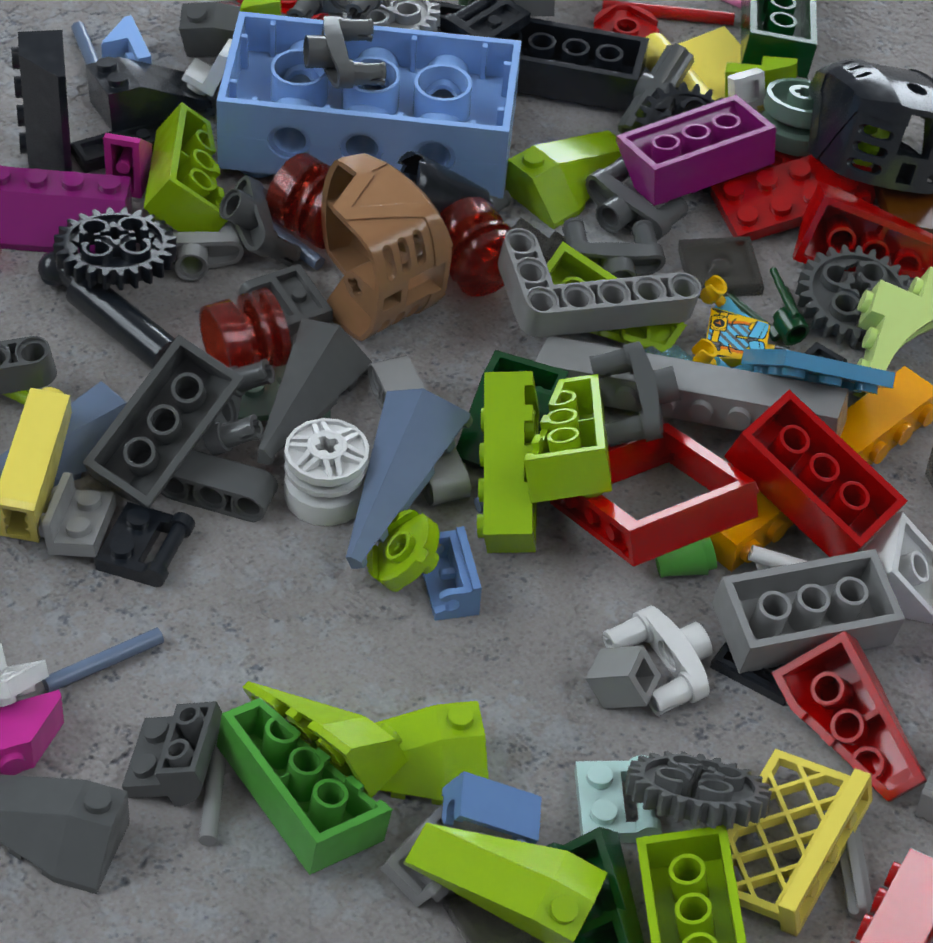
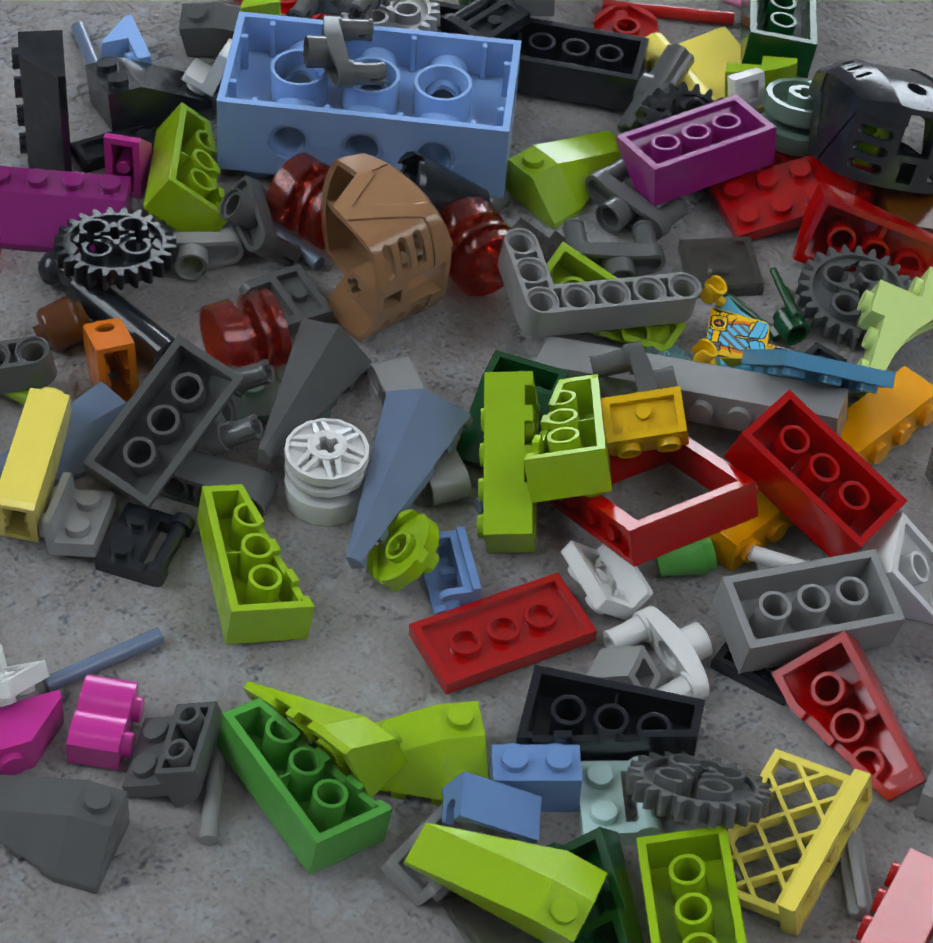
(61, 324): none -> reddish brown head
(103, 722): none -> dark pink brick
(111, 348): none -> orange torso
(250, 581): none -> lime wedge
(502, 633): none -> red plate
(542, 770): none -> medium blue brick
(607, 579): none -> white bracket
(607, 717): none -> black wedge
(645, 422): none -> yellow bracket

